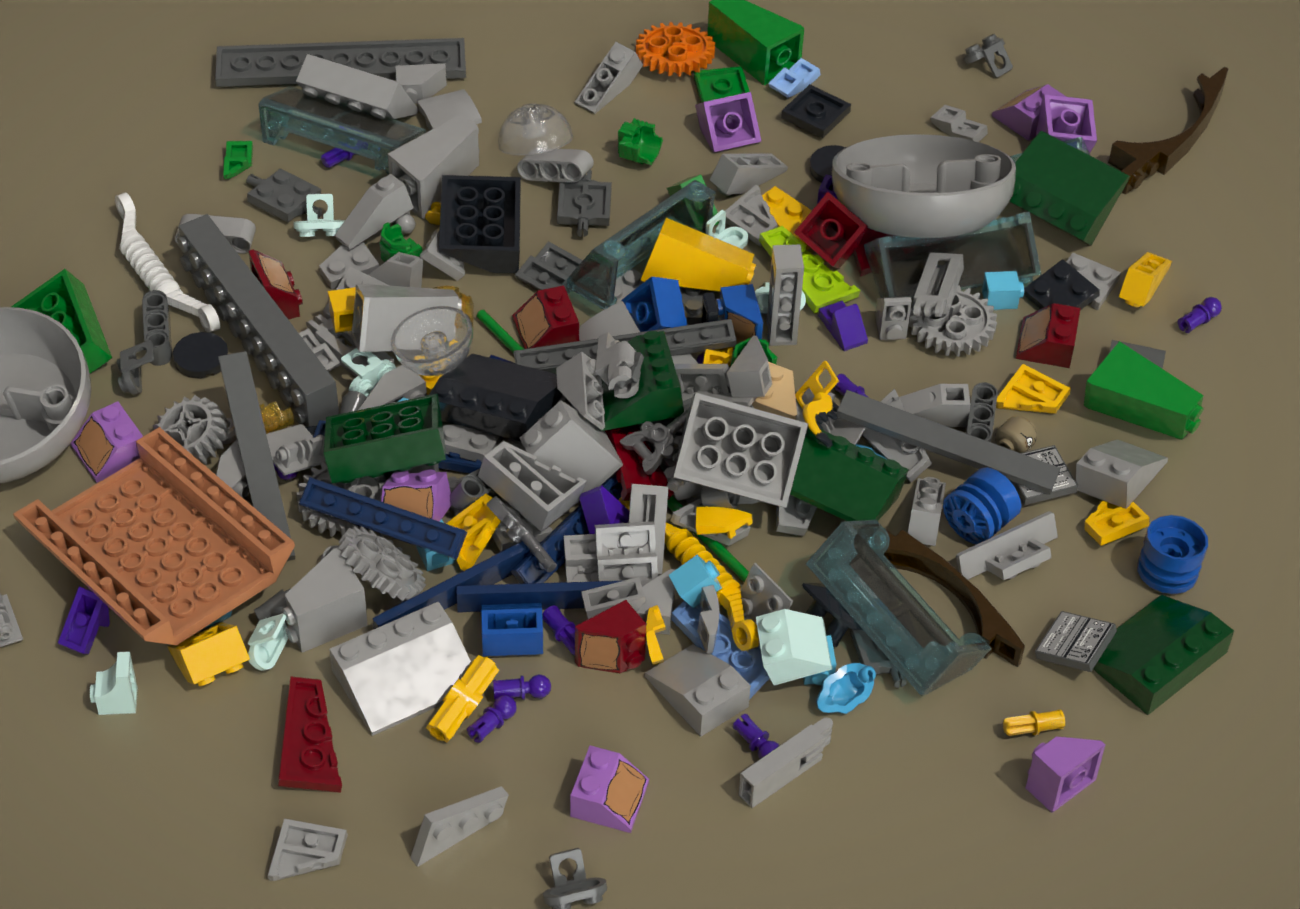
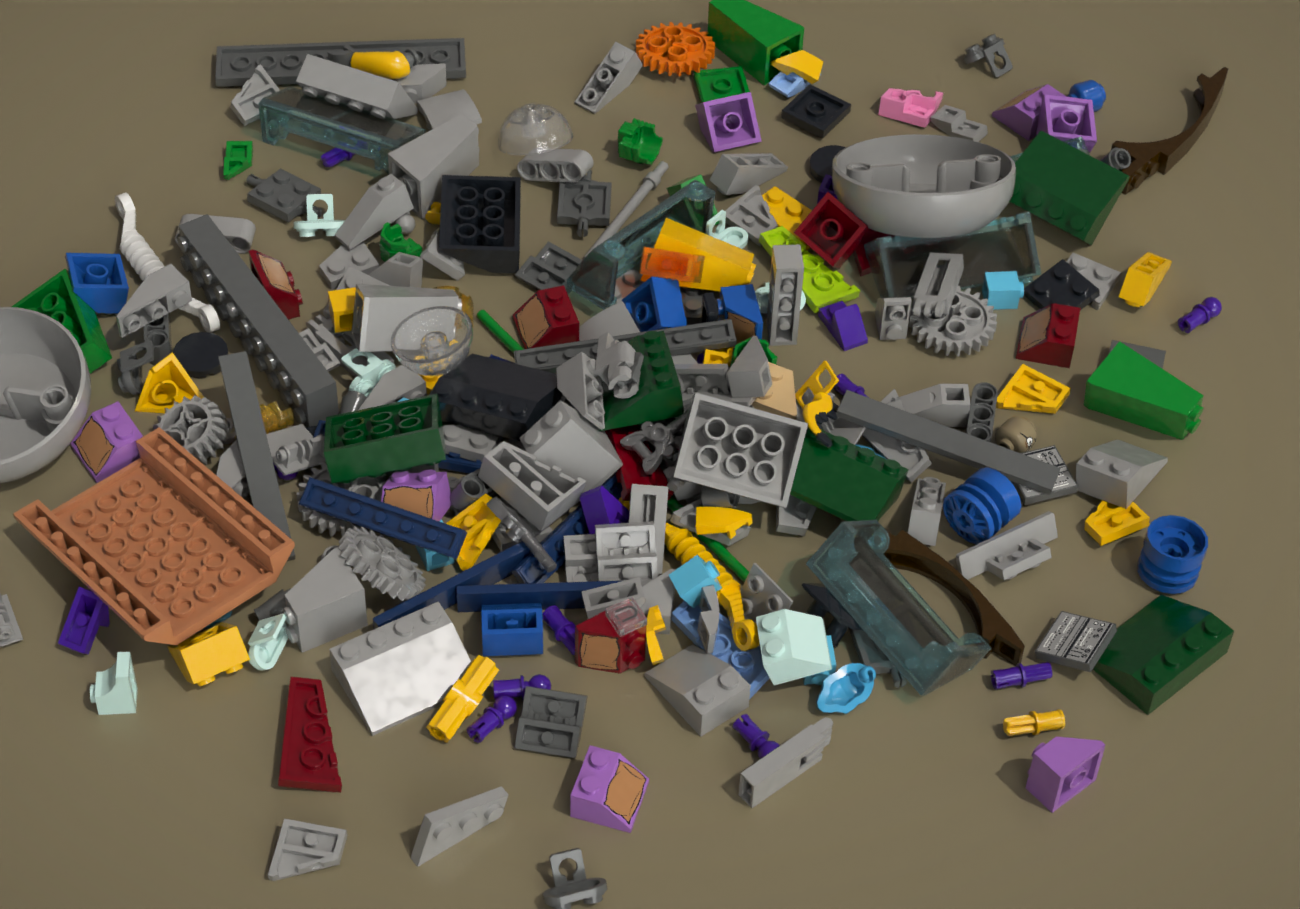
(98, 280): none -> blue slope
(155, 297): none -> light grey slope
(164, 385): none -> yellow slope
(246, 102): none -> light grey wing
(383, 64): none -> yellow piece
(551, 721): none -> dark grey slope
(626, 616): none -> clear tile
(650, 182): none -> light grey bar
(672, 264): none -> clear orange slope
(802, 64): none -> yellow slope
(909, 106): none -> bright pink slope
(1020, 675): none -> dark purple axle
(1089, 90): none -> blue head
(1117, 158): none -> dark grey cone

